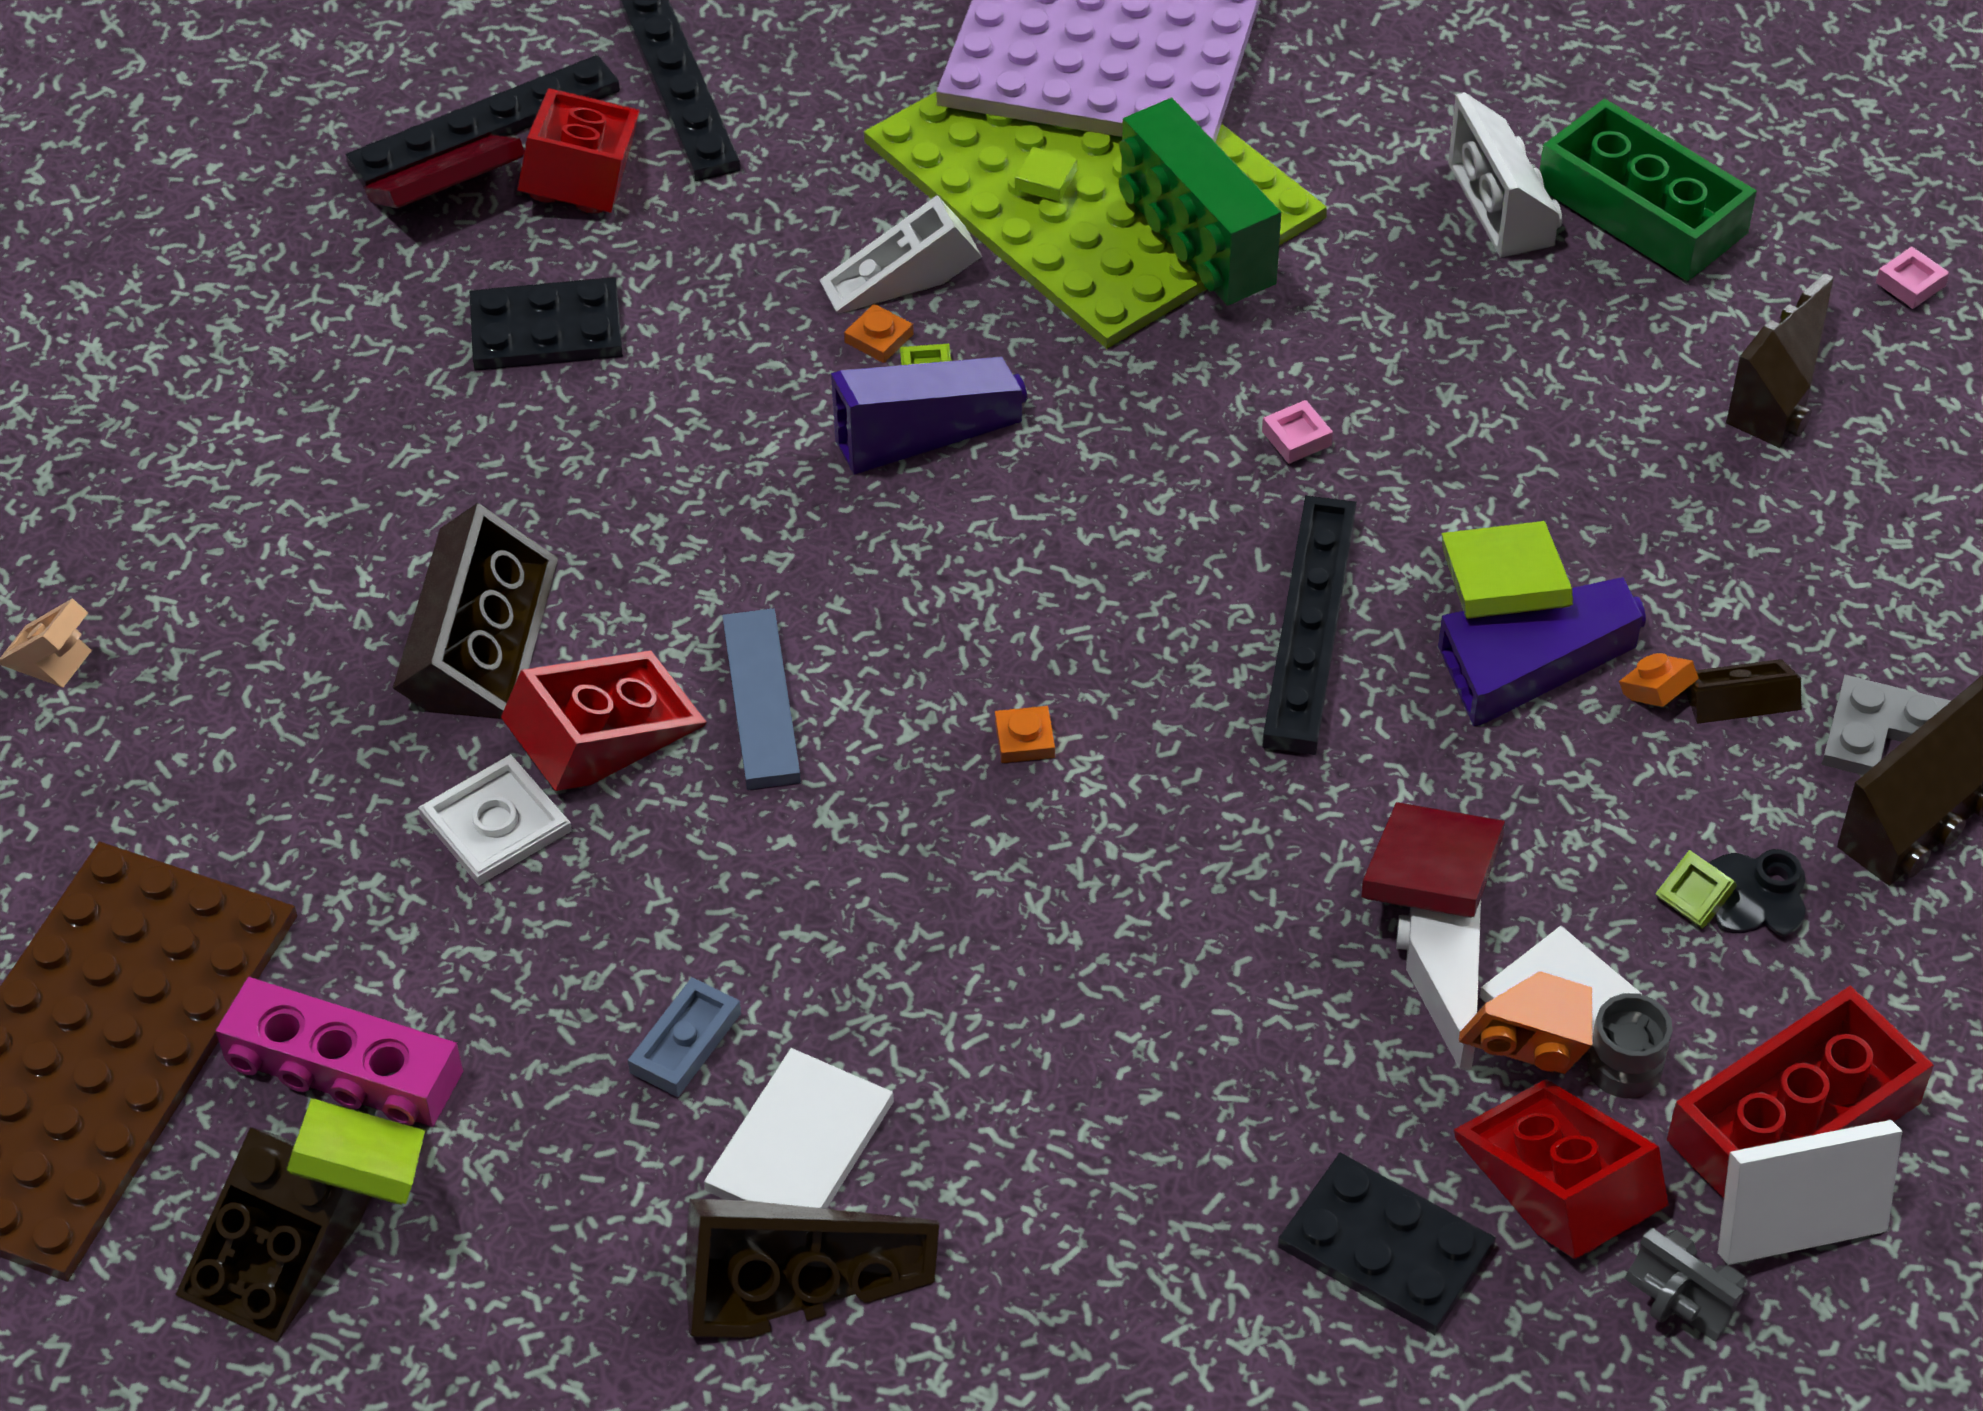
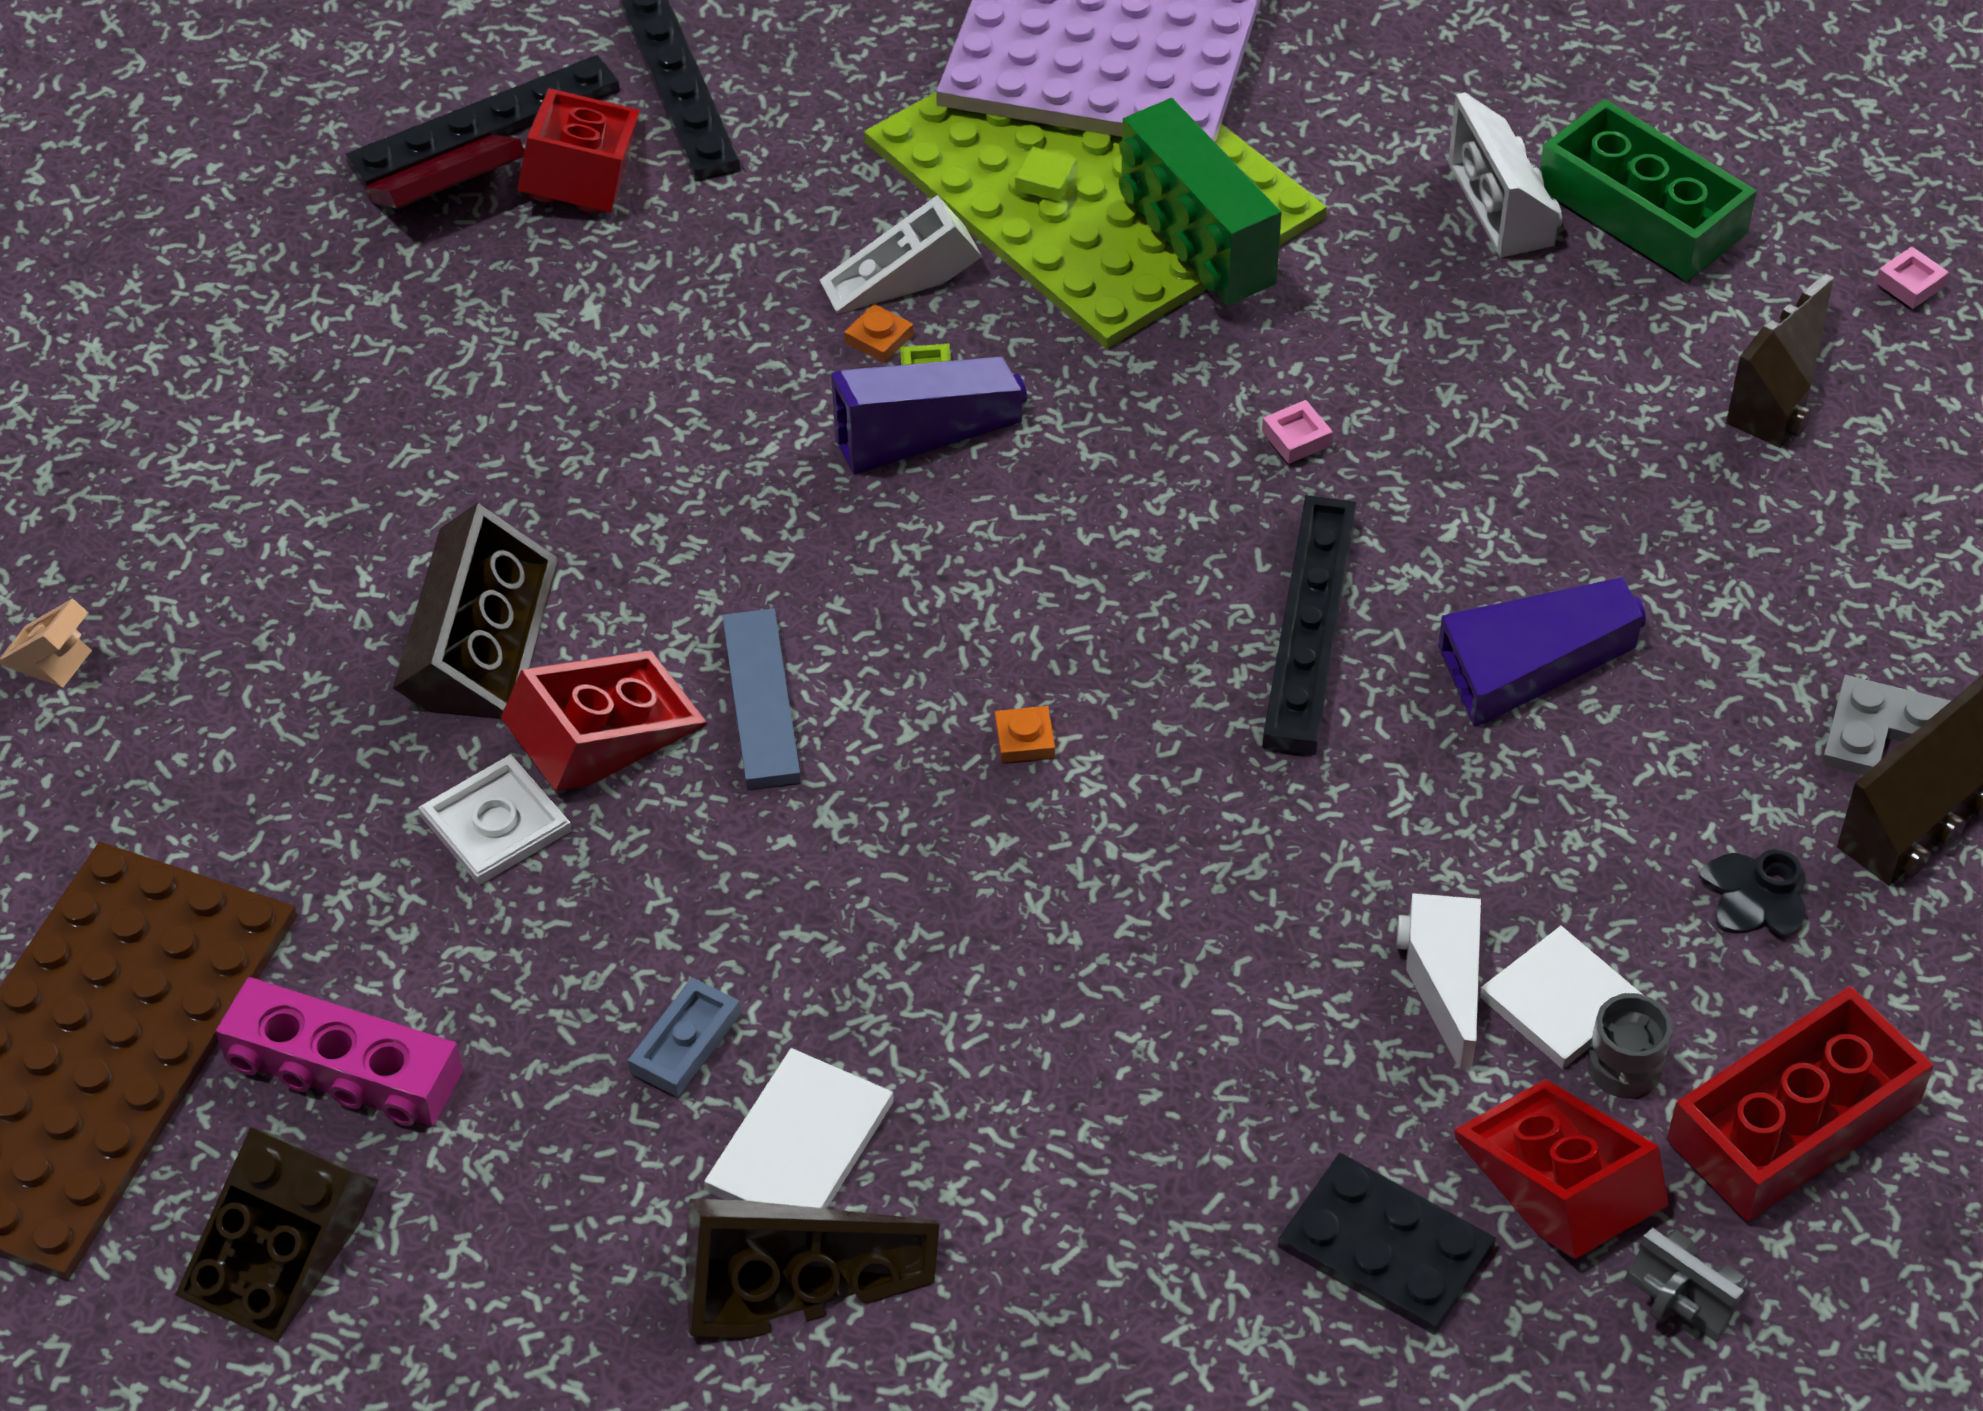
(356, 1152): lime tile -> none
(545, 323): black plate -> none
(1433, 860): dark red tile -> none
(1506, 569): lime tile -> none
(1536, 1022): orange slope -> none
(1658, 679): orange plate -> none
(1696, 889): lime tile -> none
(1744, 691): dark brown slope -> none
(1809, 1191): white tile -> none

